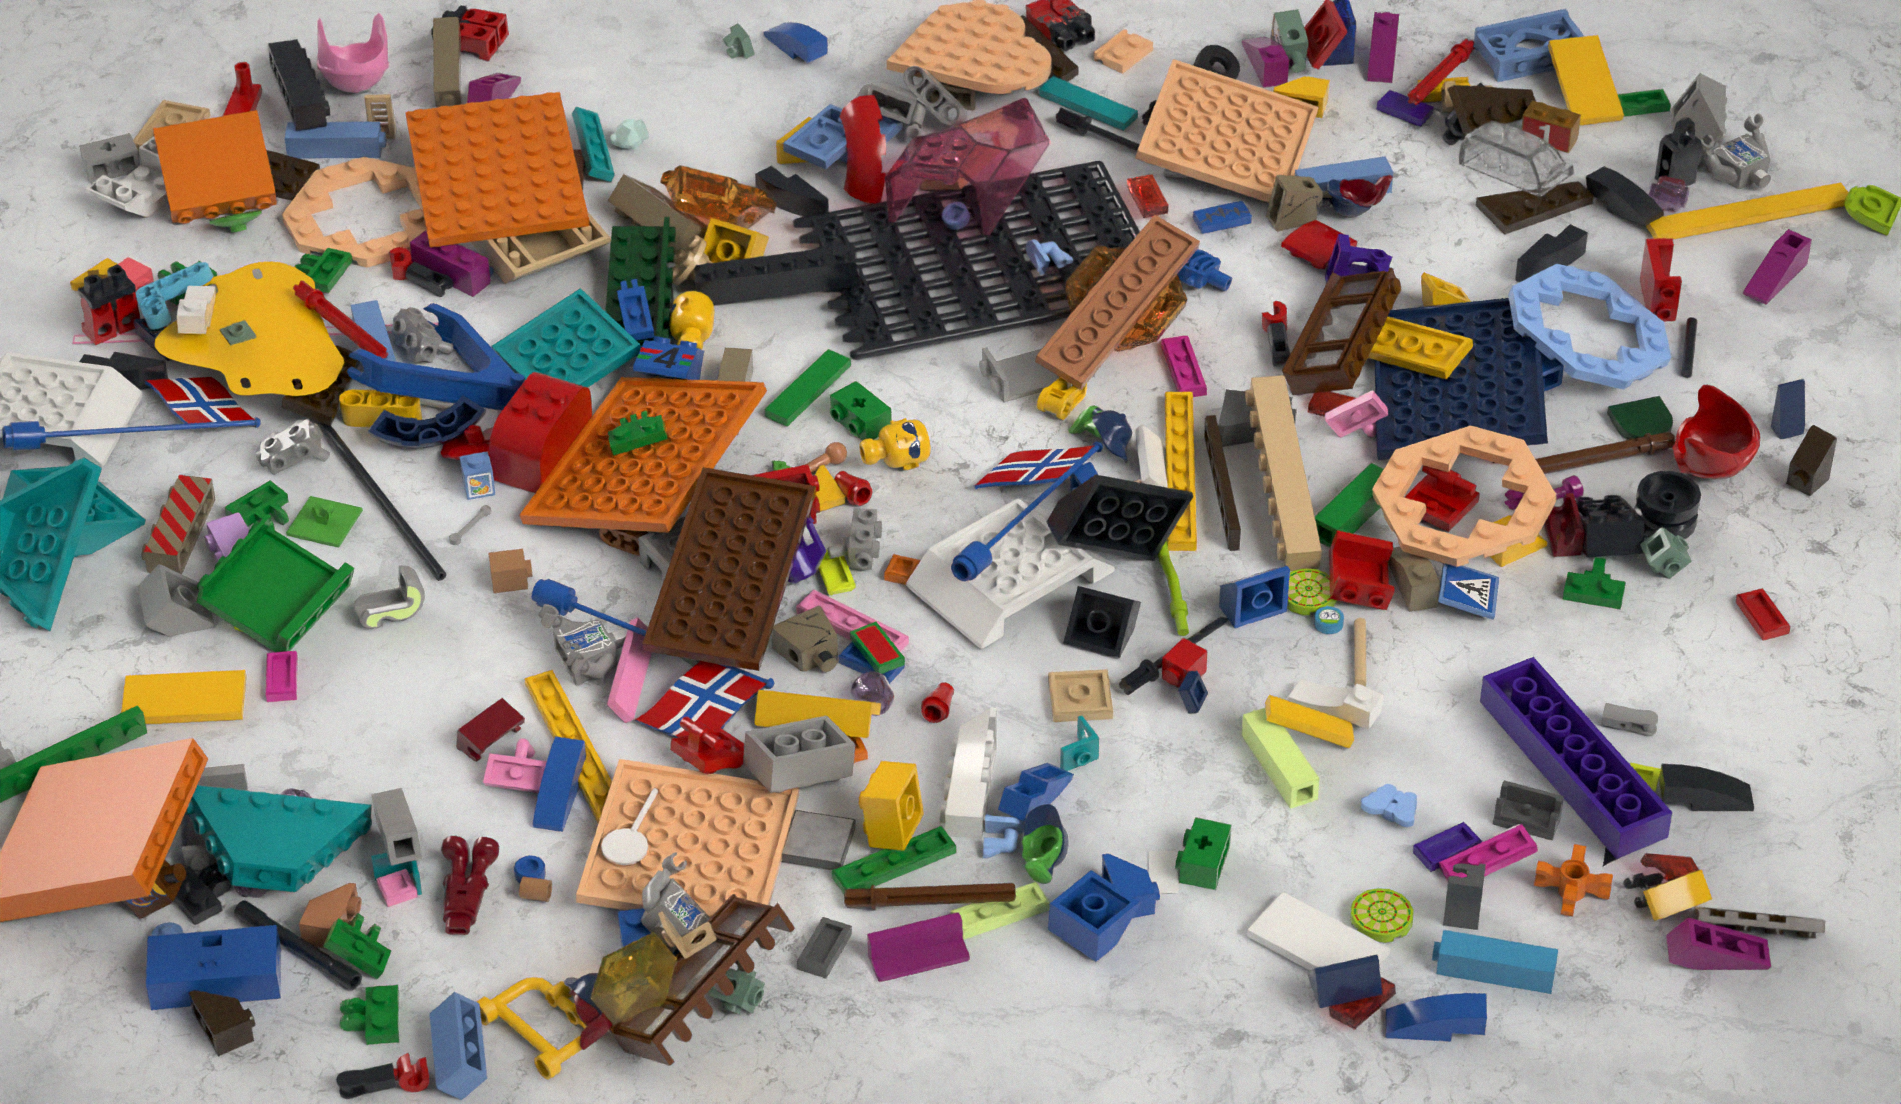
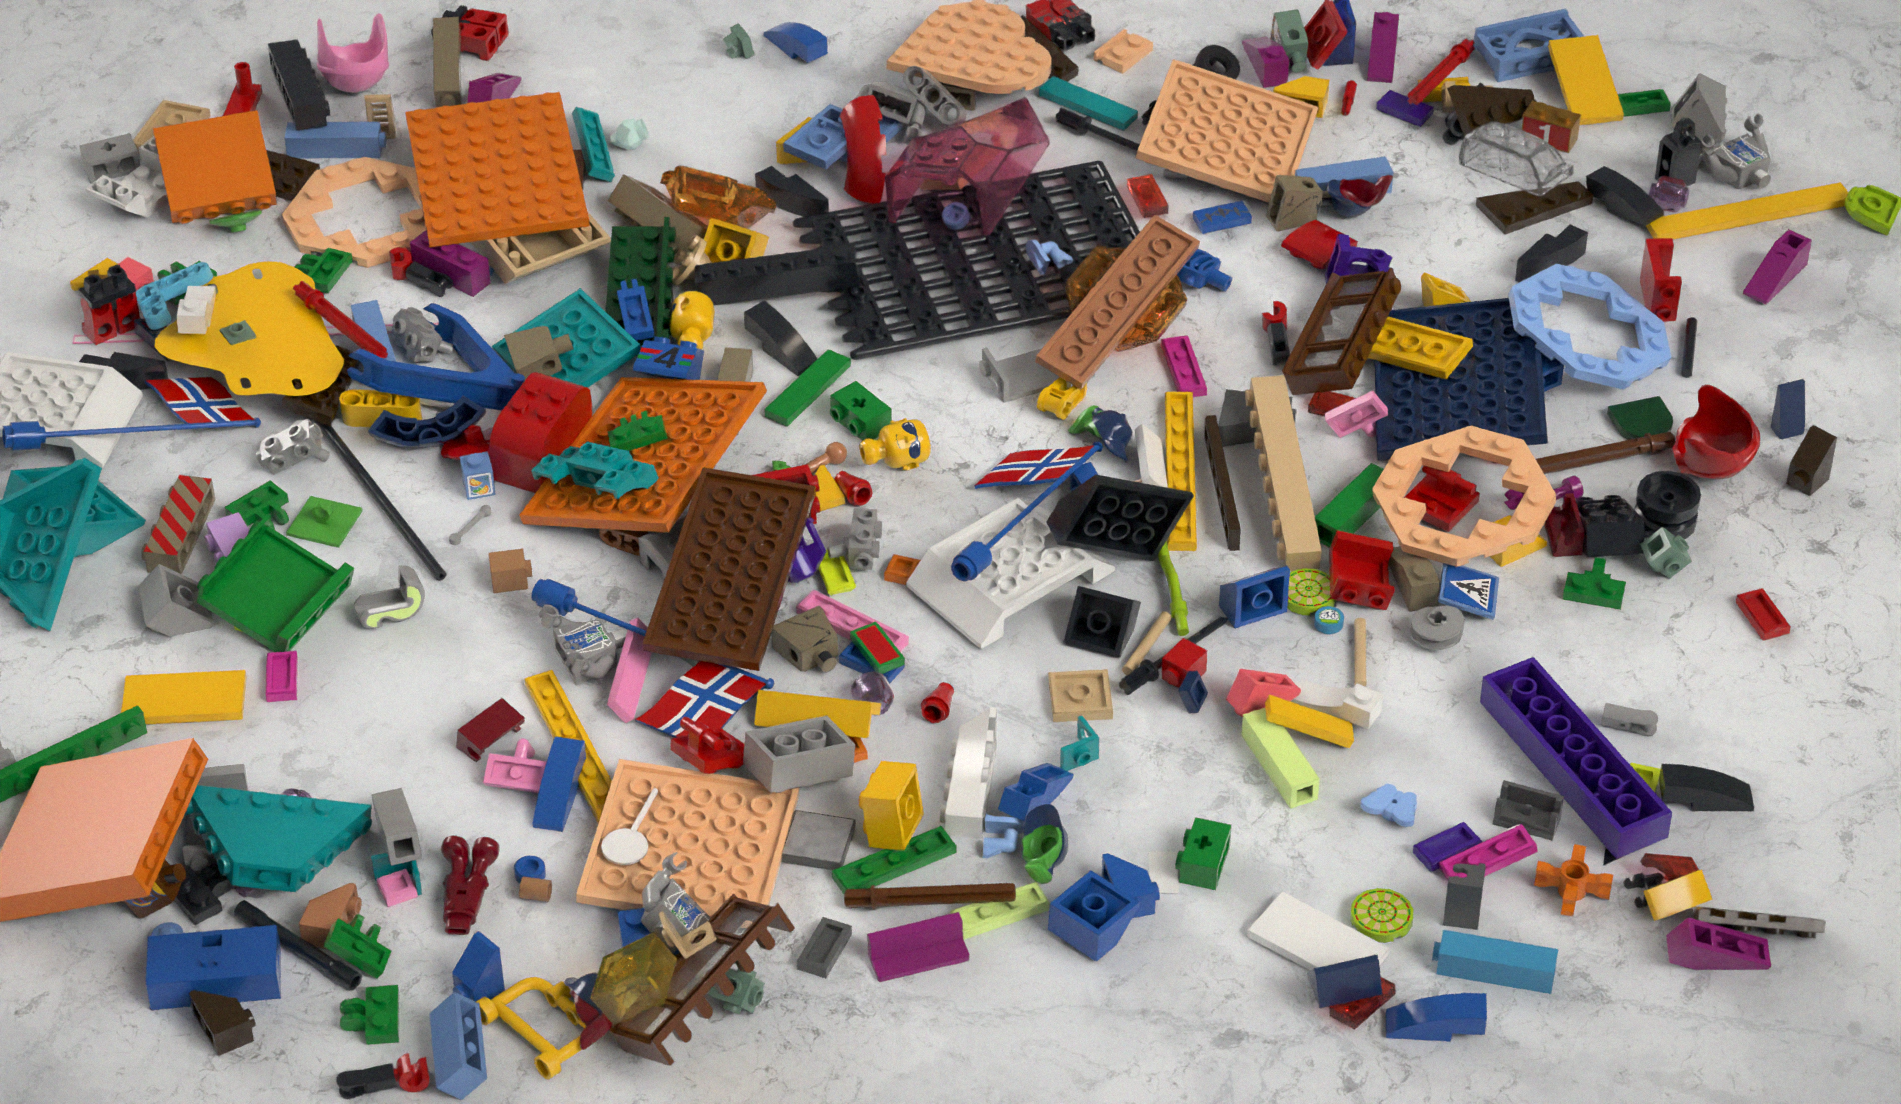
(479, 970): none -> blue slope
(536, 350): none -> dark tan torso
(598, 468): none -> teal bracket
(779, 338): none -> black slope
(1146, 643): none -> tan bar
(1253, 688): none -> coral slope
(1348, 97): none -> red piece
(1437, 627): none -> light grey piece

